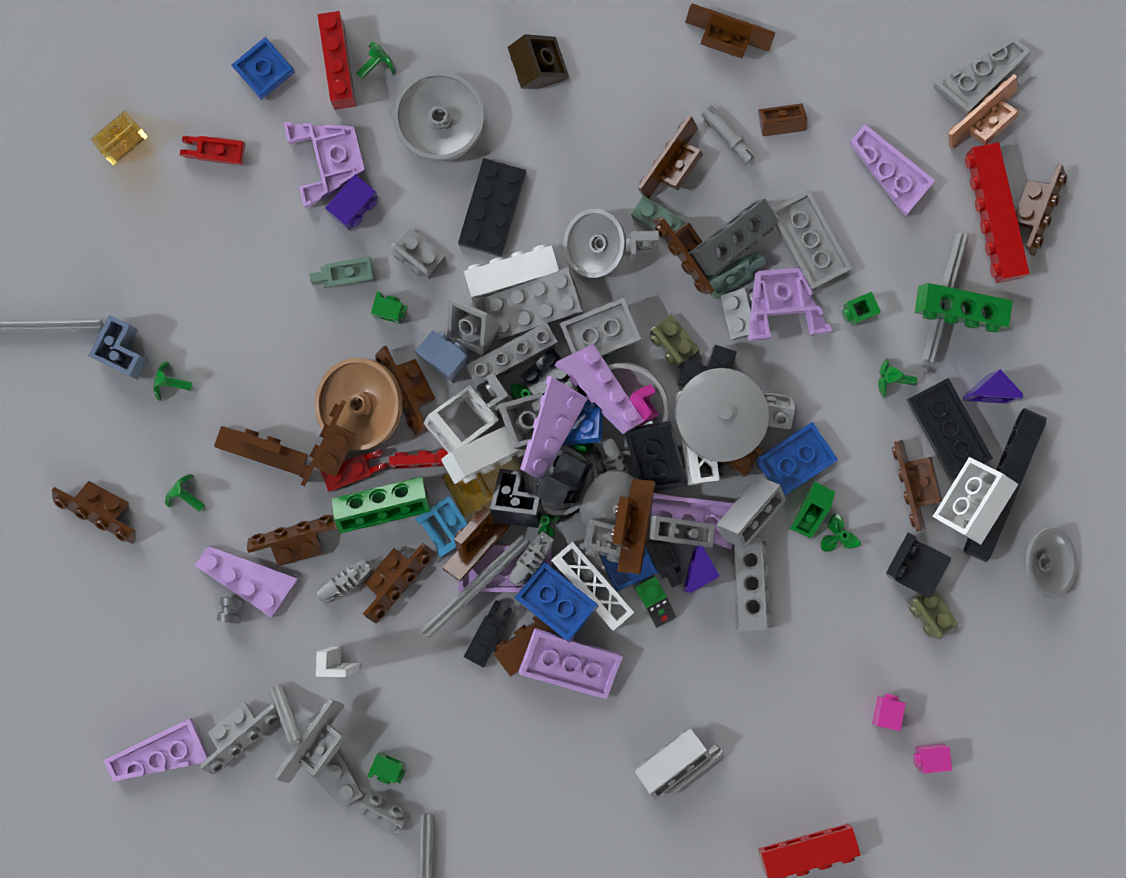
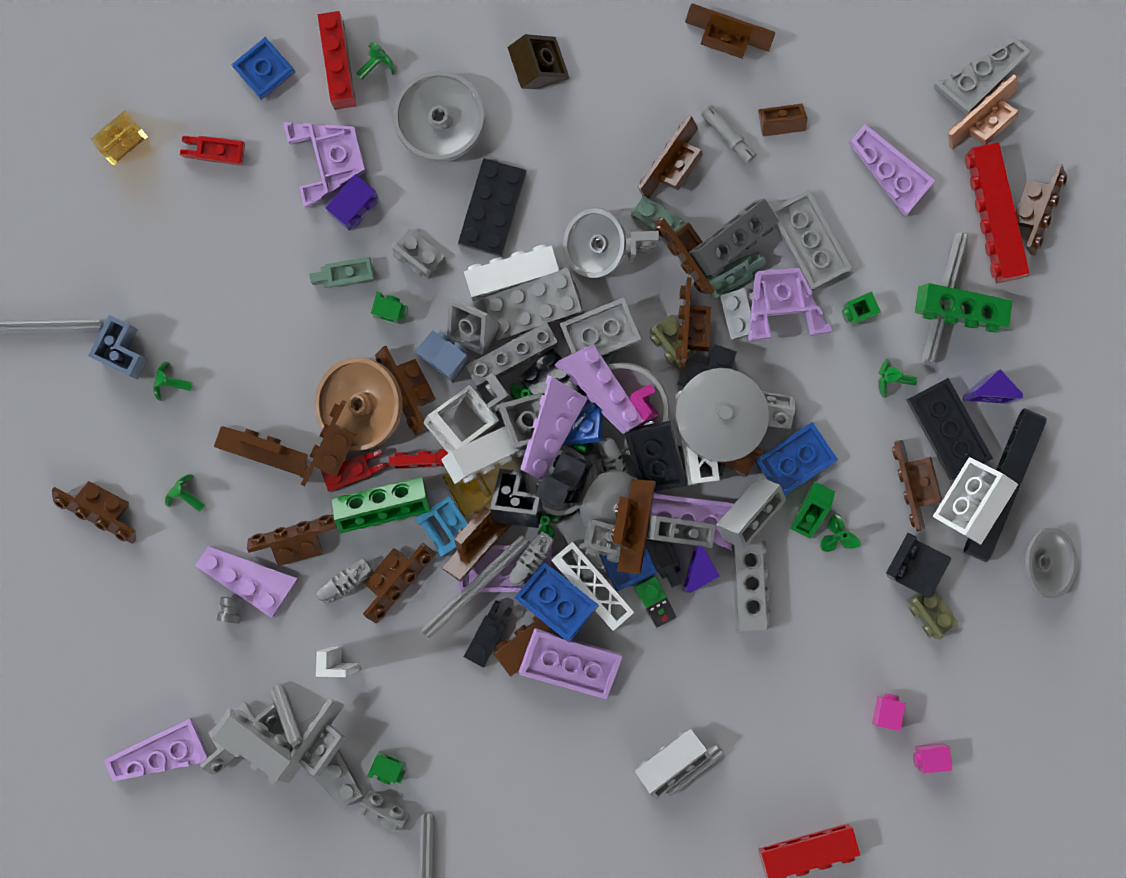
(253, 743): none -> light grey wedge
(695, 325): none -> reddish brown bracket

